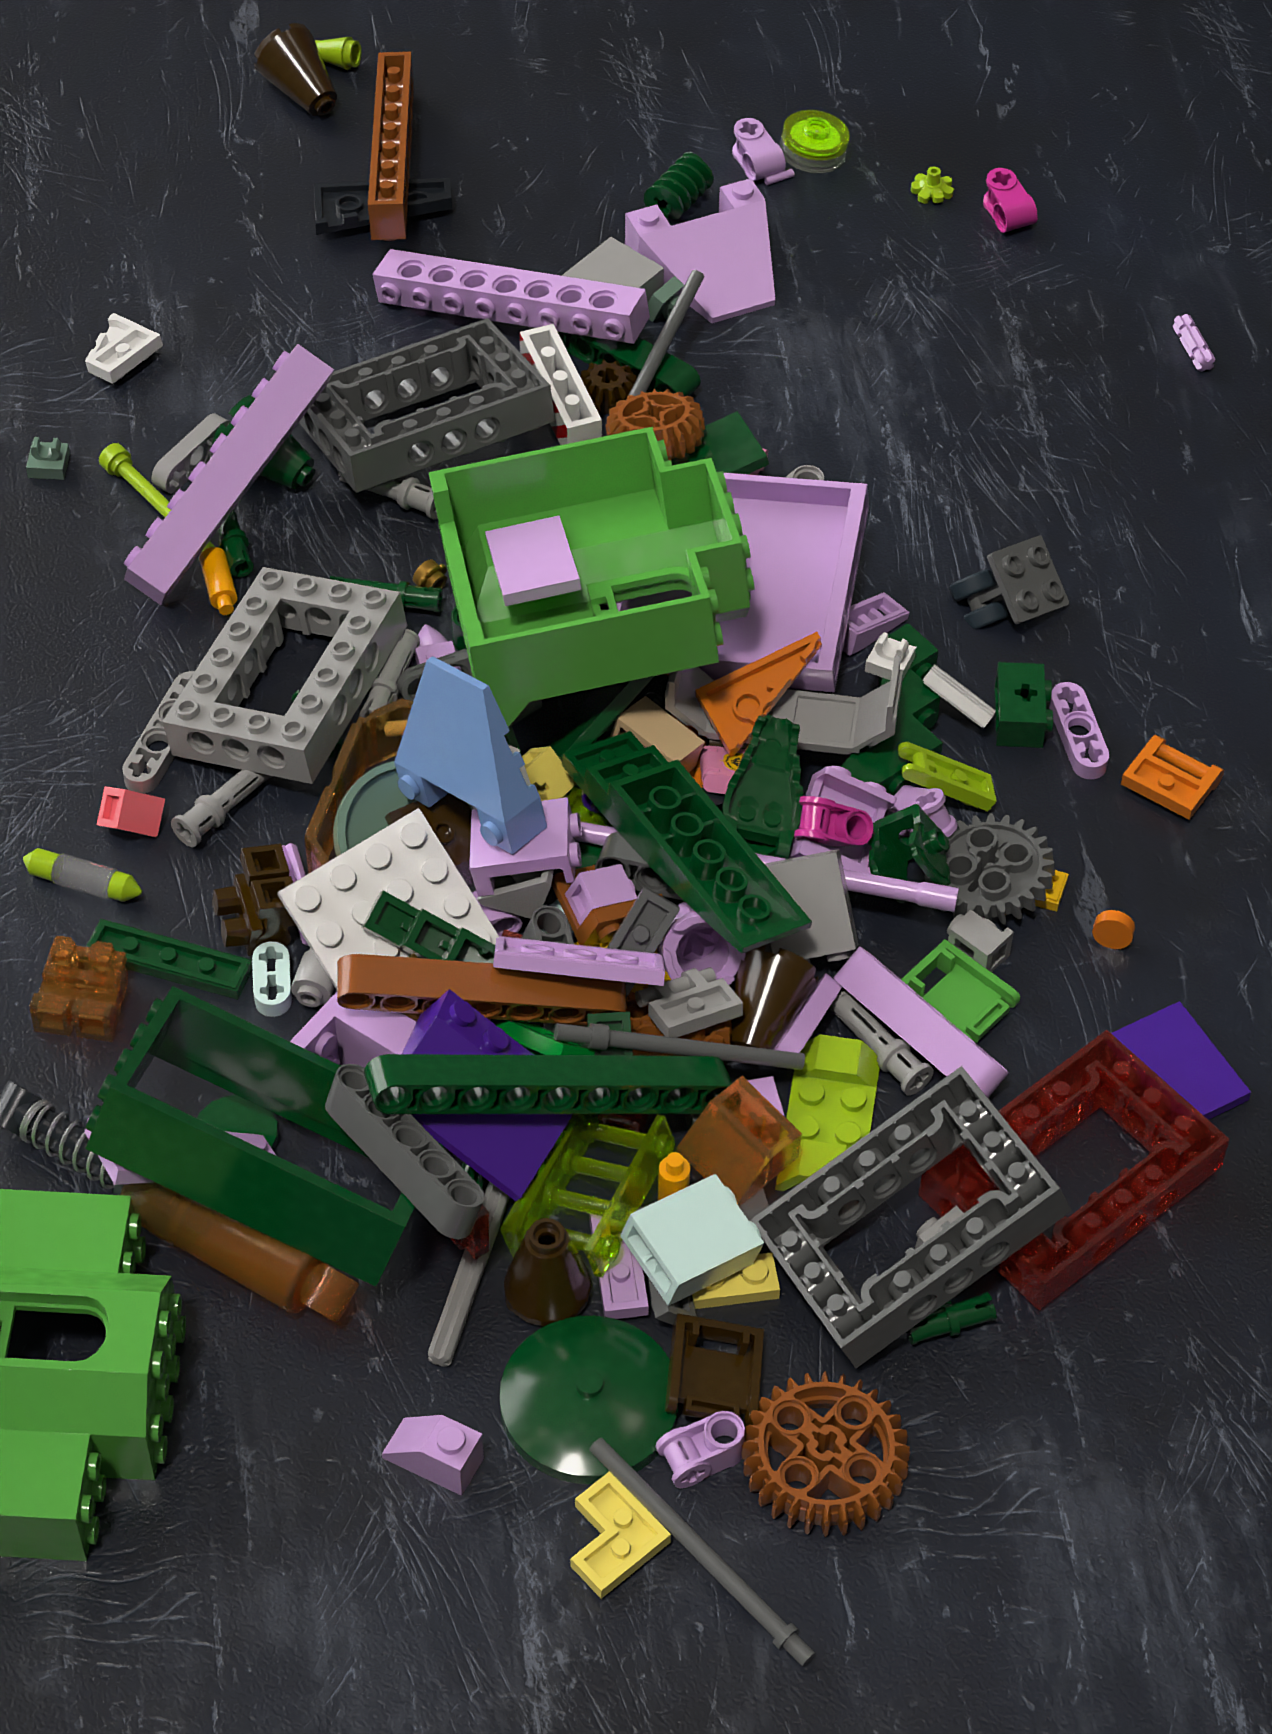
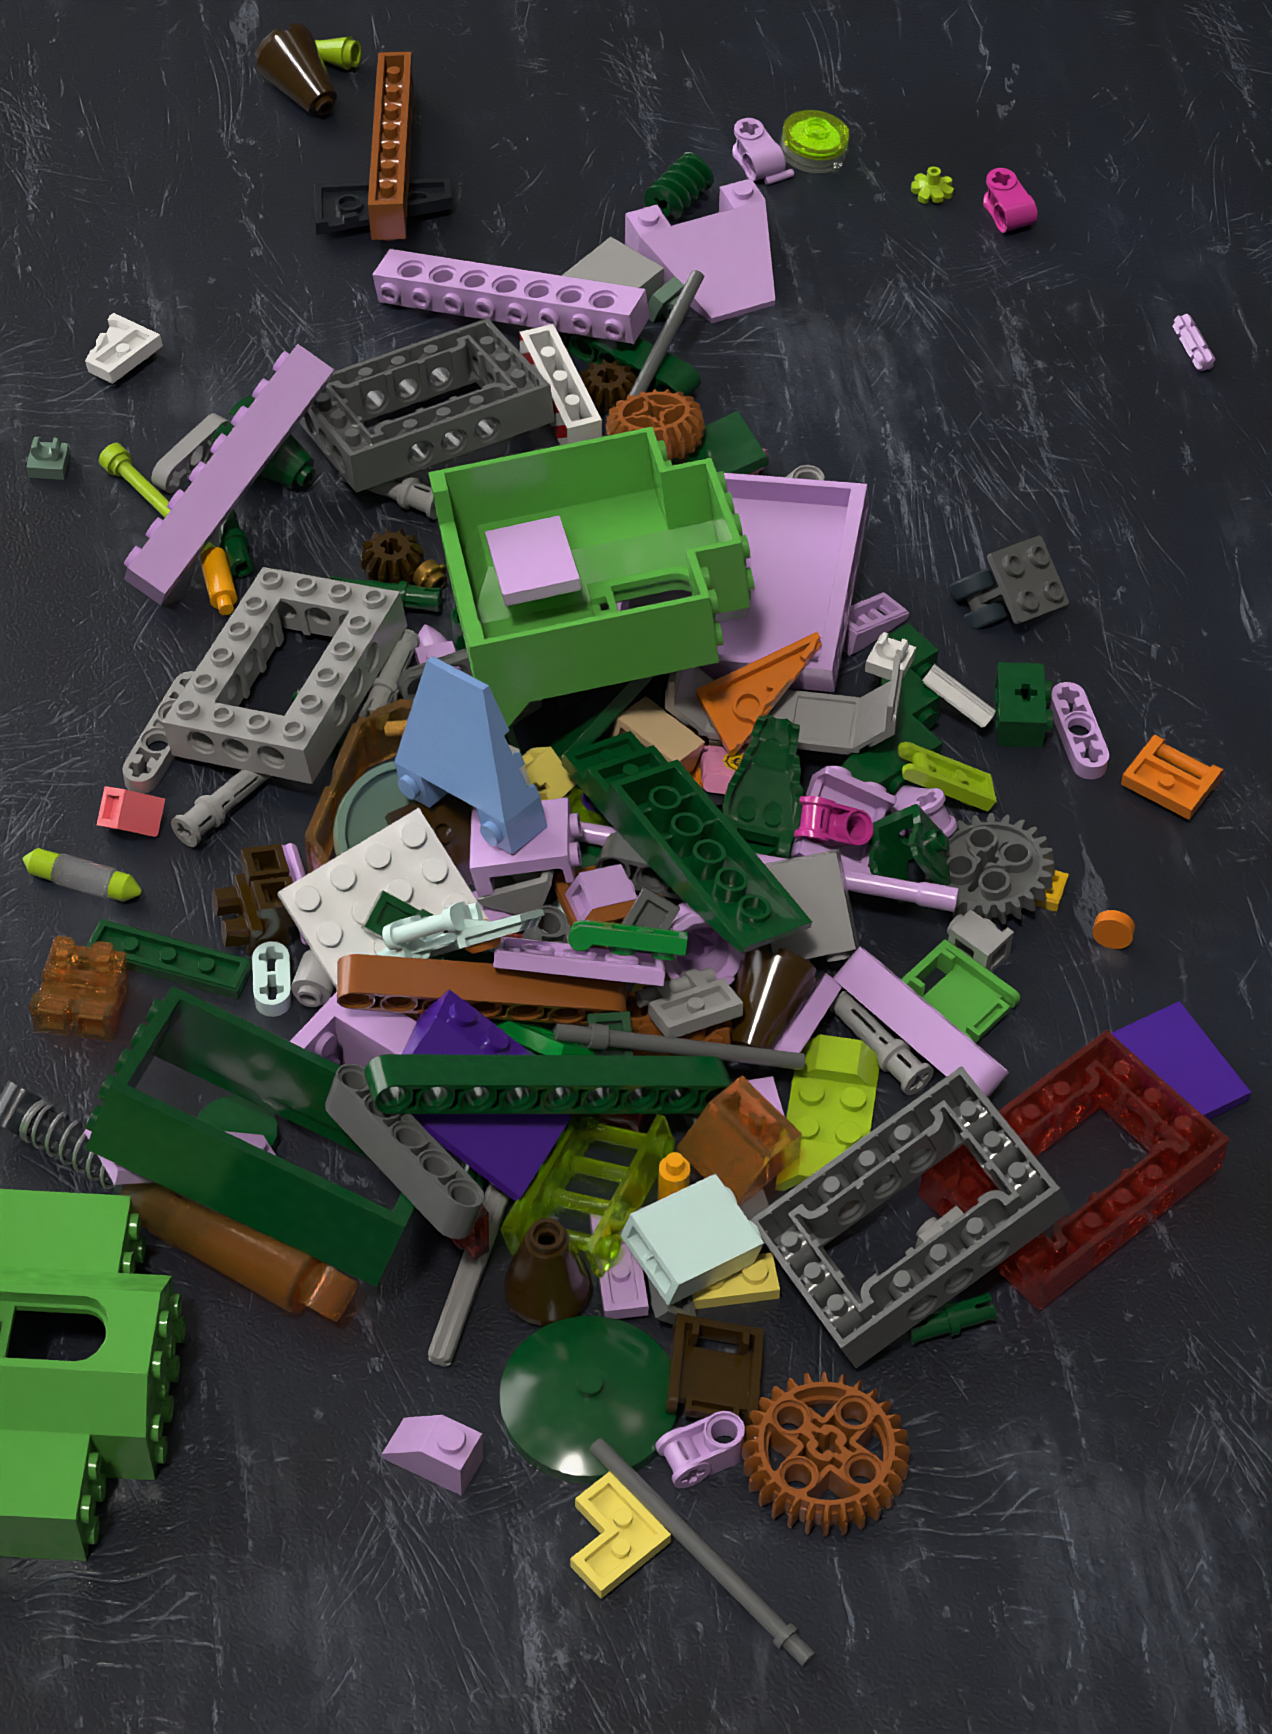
(391, 557): none -> dark brown gear
(425, 936): none -> light aqua piece
(626, 939): none -> green plate

